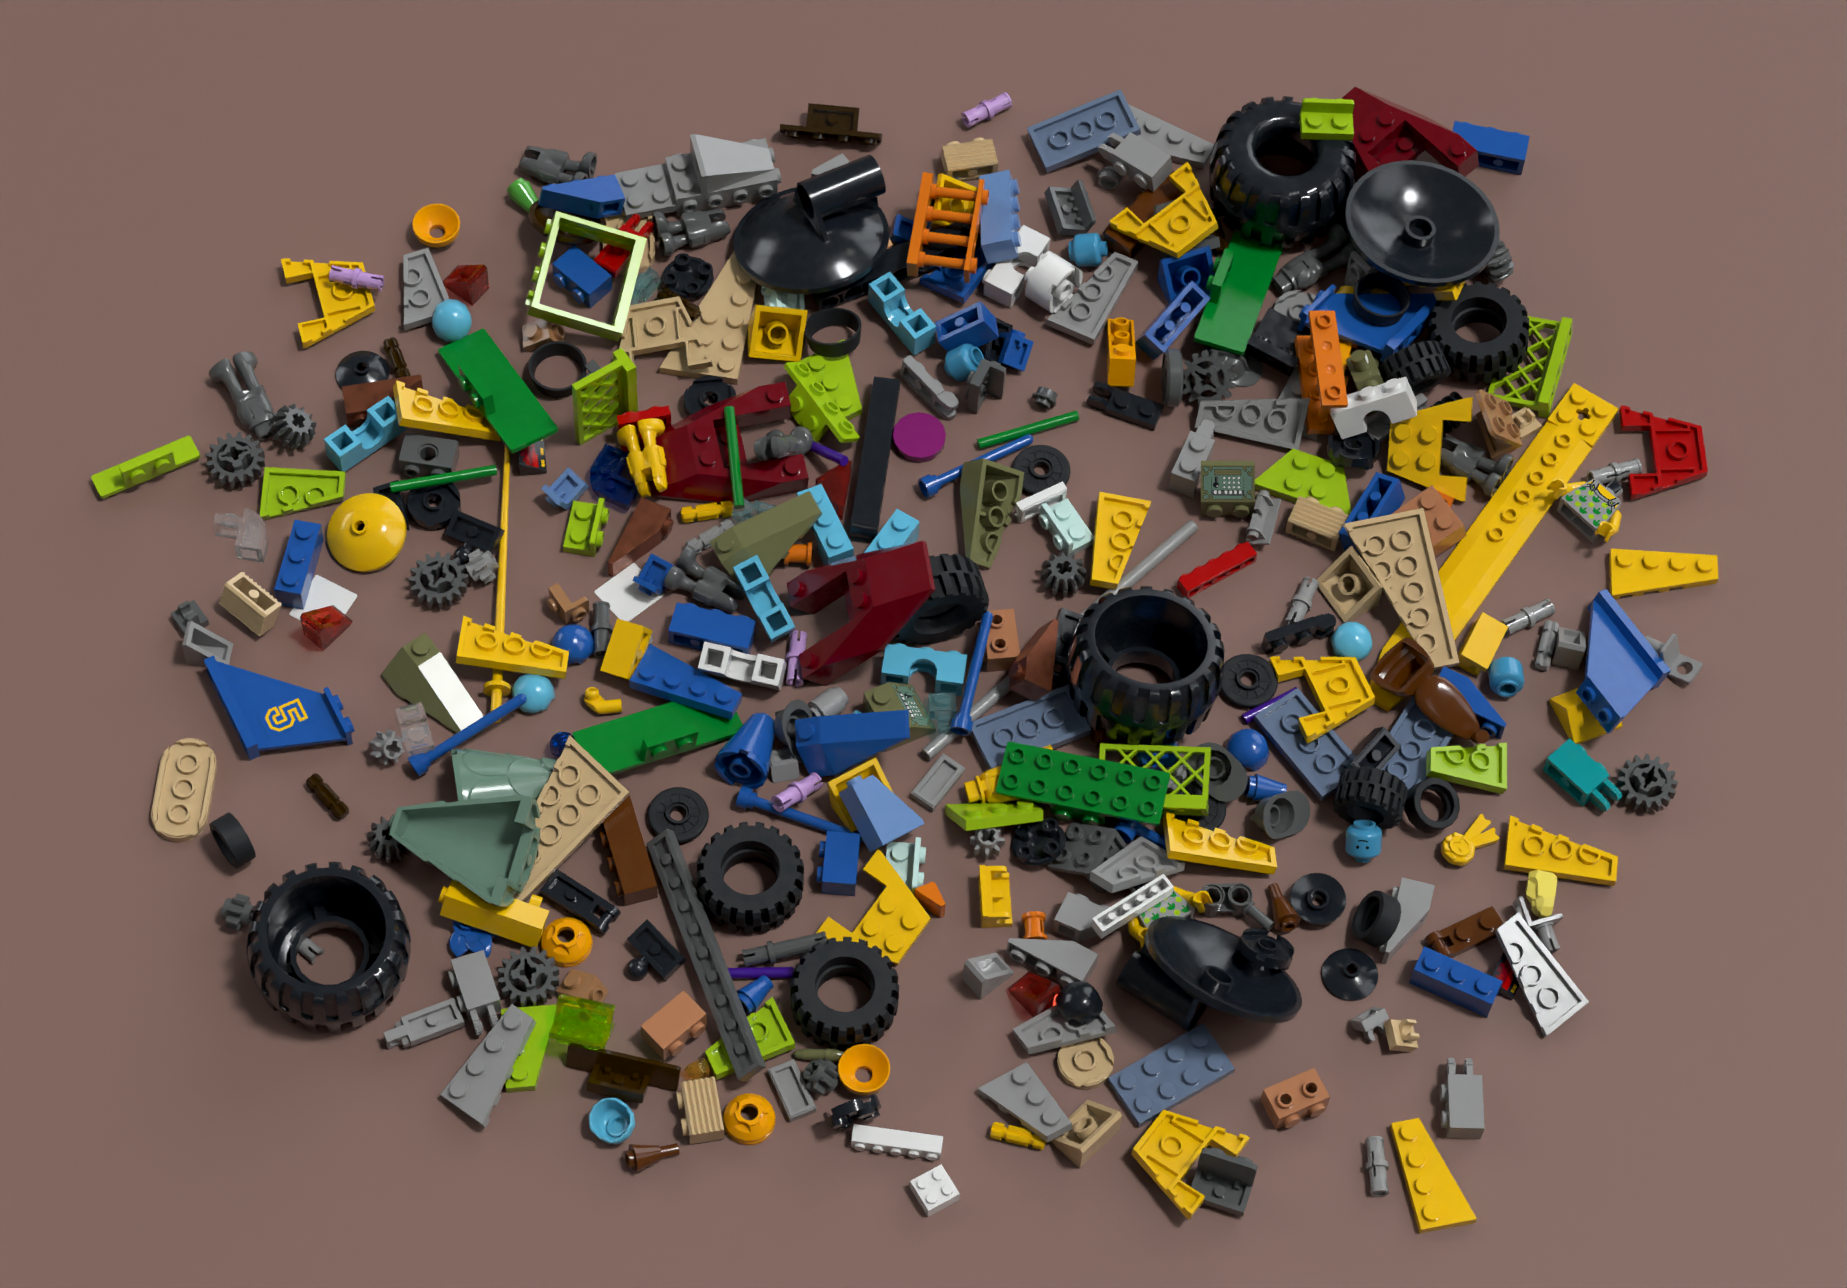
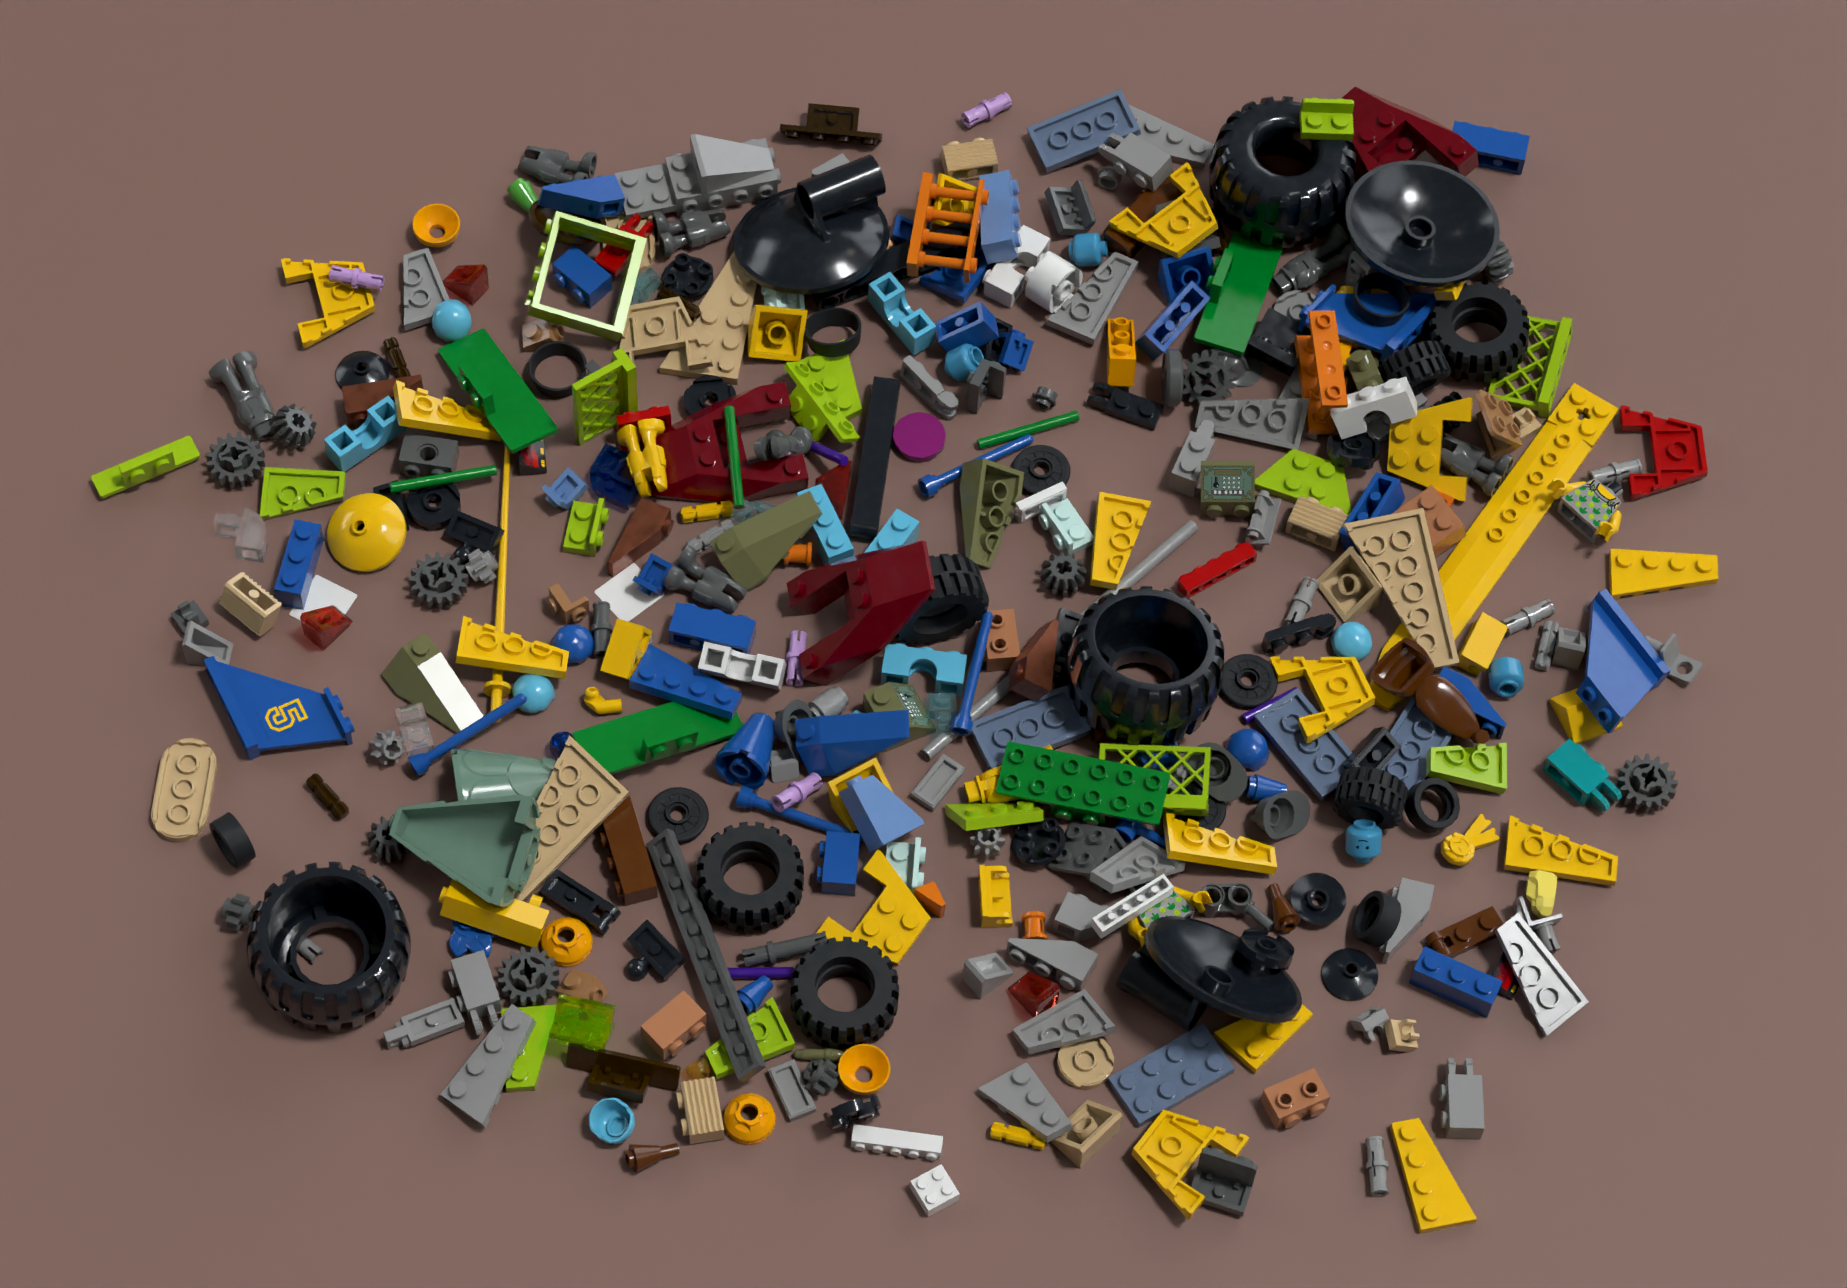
(763, 598): medium azure arch -> none
(1079, 1002): black hair -> none
(1257, 1041): none -> yellow wing

